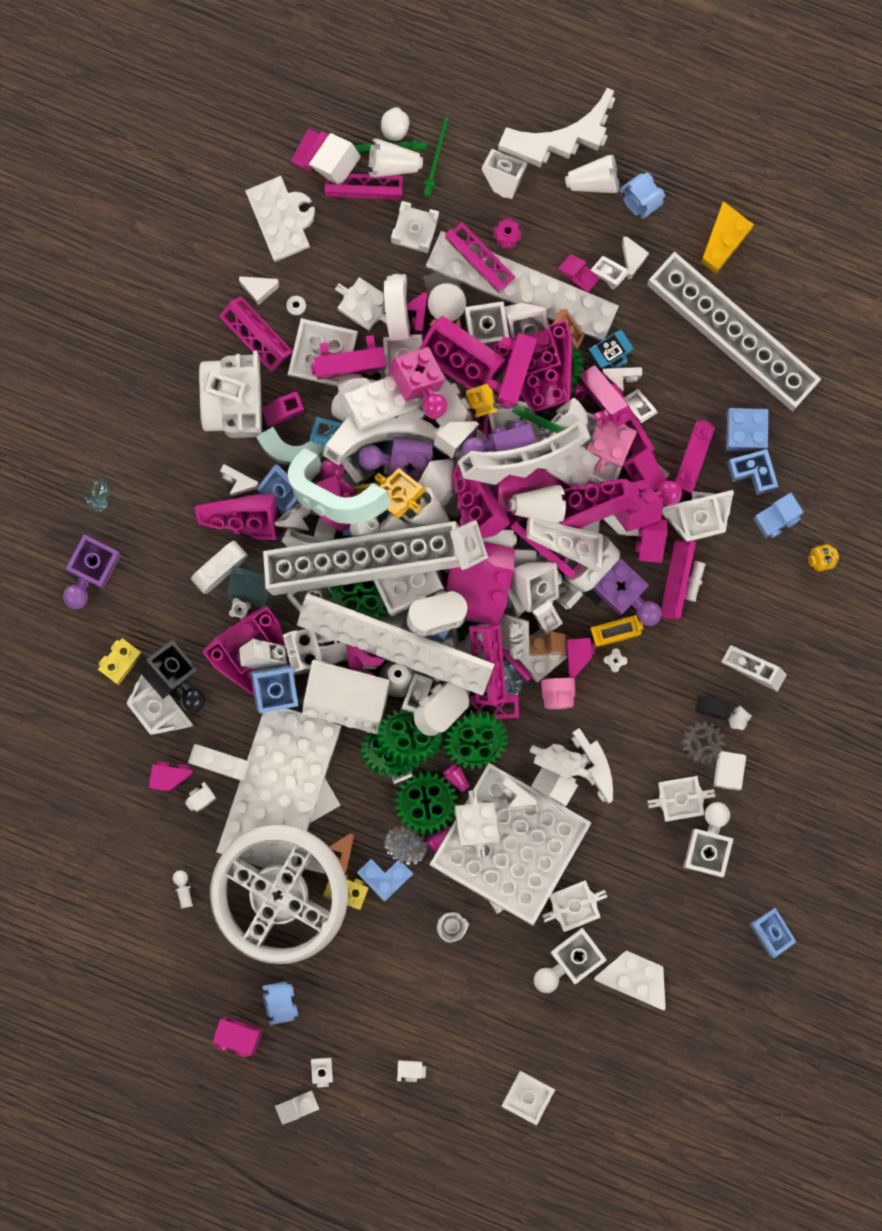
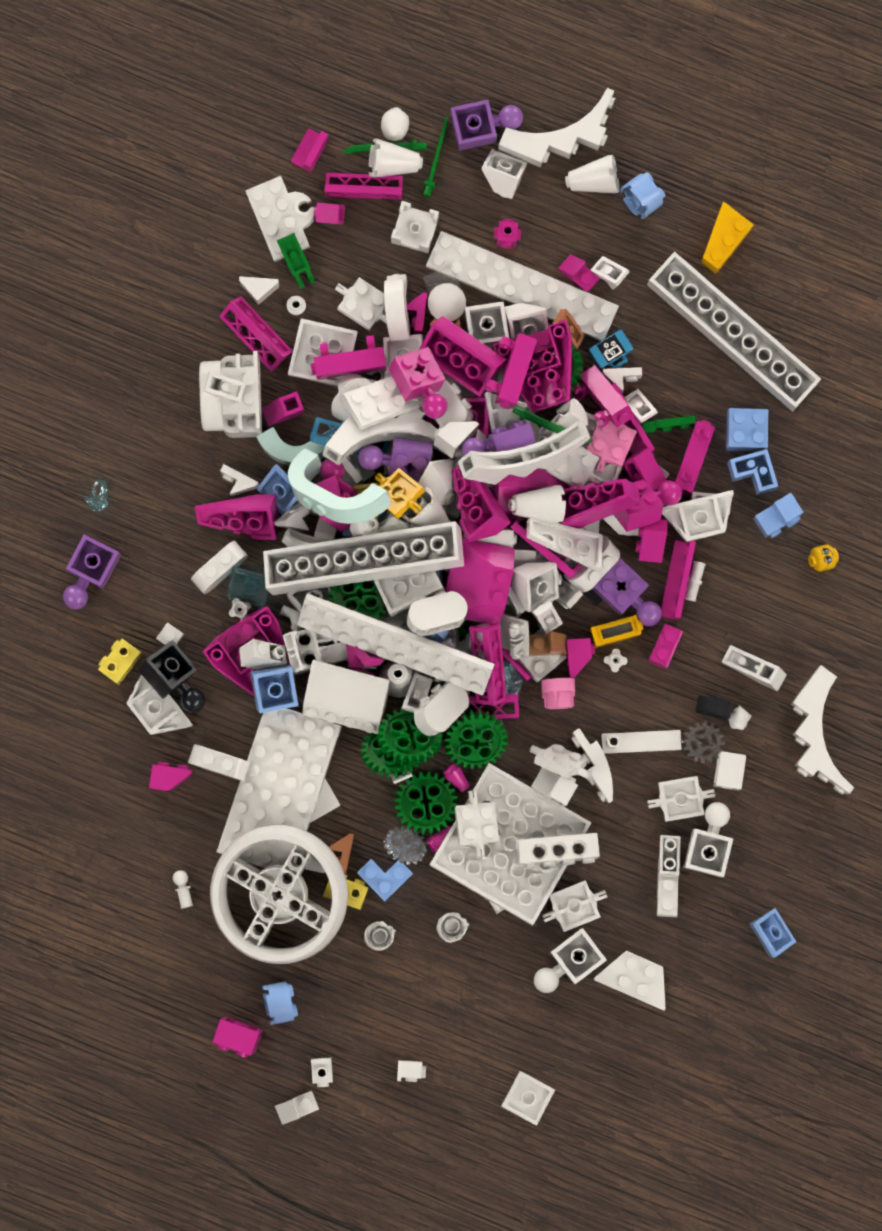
(168, 634): none -> white plate
(200, 798): white brick -> none
(293, 615): none -> white arm
(295, 258): none -> green hinge
(329, 213): none -> dark pink brick
(335, 159): white slope -> none
(379, 936): none -> white hair
(468, 545): white plate -> none
(476, 261): dark pink fence -> none
(481, 400): yellow plate -> none
(485, 123): none -> medium lavender brick
(522, 798): white slope -> none
(588, 842): none -> white brick
(633, 256): white slope -> none
(641, 741): none -> white piece
(665, 646): none -> dark pink brick
(666, 424): none -> green hinge
(668, 876): none -> white slope
(816, 758): none -> white arch

